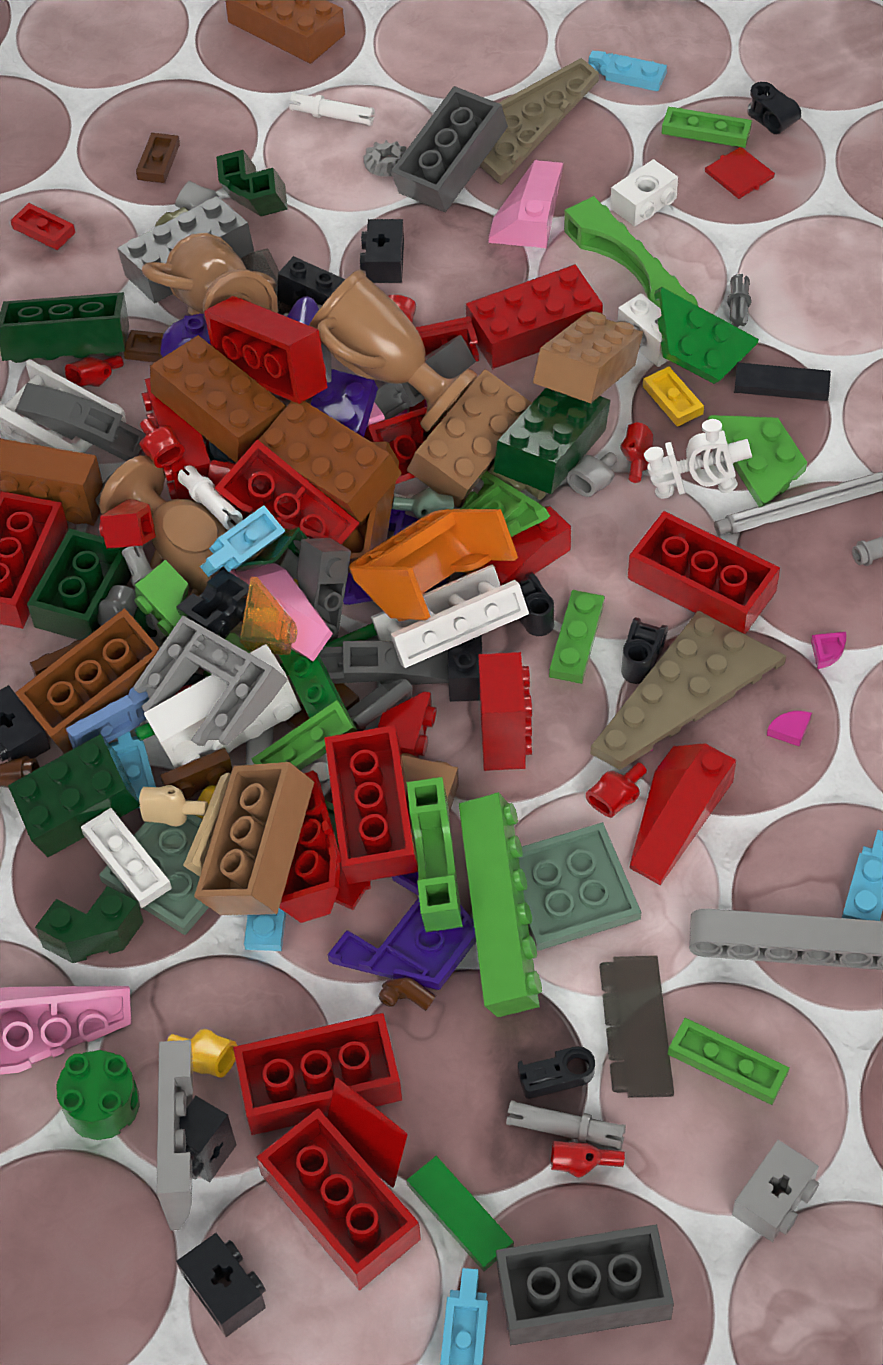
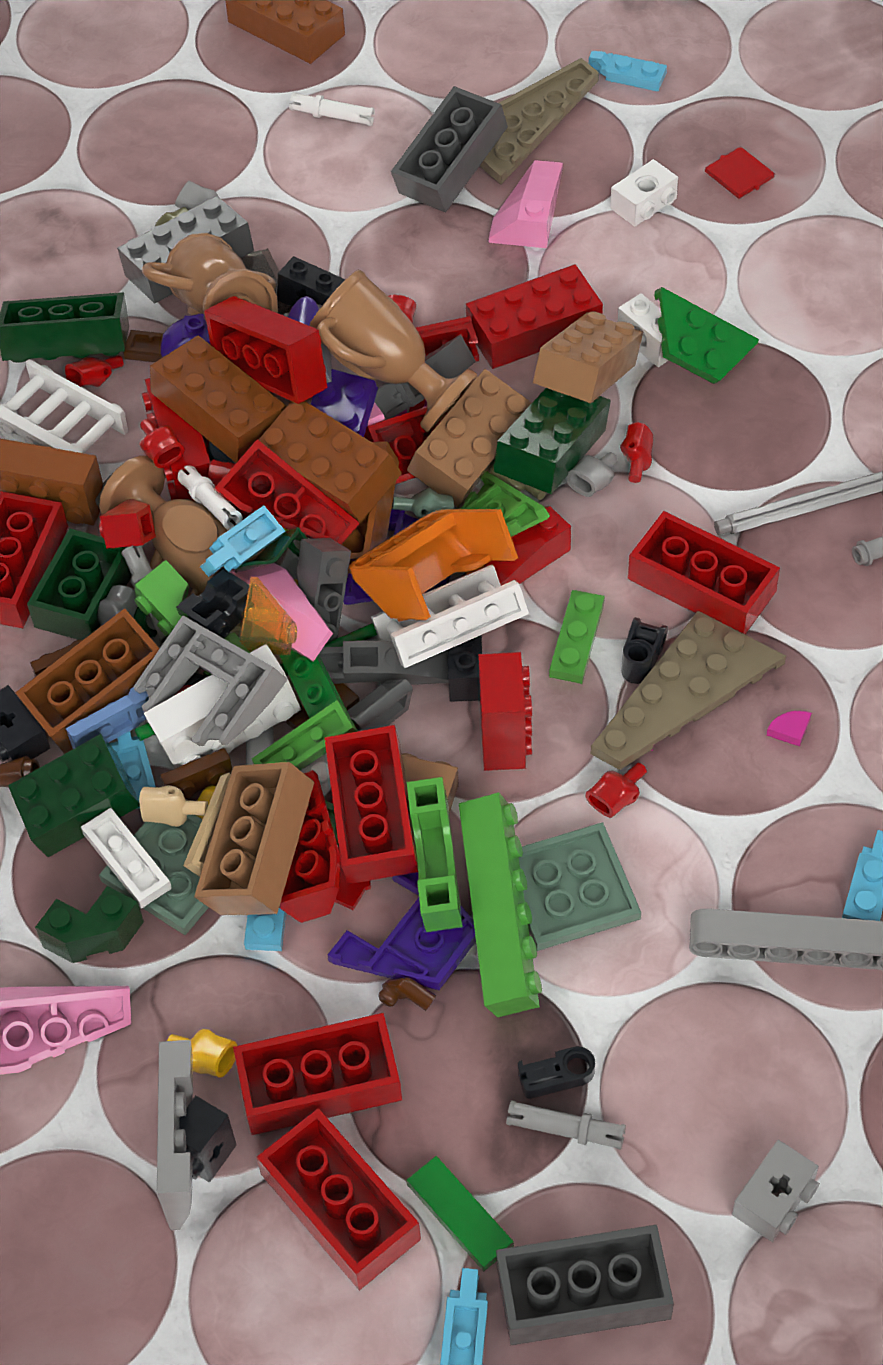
(43, 226): red plate -> none
(80, 418): dark grey slope -> none
(97, 1094): green brick -> none
(158, 157): reddish brown plate -> none
(227, 1305): black brick -> none
(258, 191): dark green brick -> none
(368, 1131): red sticker -> none
(374, 162): light grey gear -> none
(383, 250): black brick -> none
(411, 723): red slope -> none
(539, 605): black piece -> none
(571, 1158): red piece -> none
(599, 231): bright green arch -> none
(641, 1040): clear smoke windscreen -> none
(668, 470): white piece -> none
(673, 396): yellow plate -> none
(678, 804): red wedge -> none
(706, 127): bright green plate -> none
(728, 1061): bright green plate -> none
(739, 300): dark grey axle -> none
(772, 111): black piece -> none
(774, 455): bright green wing -> none
(782, 381): black tile -> none
(828, 648): dark pink tile -> none

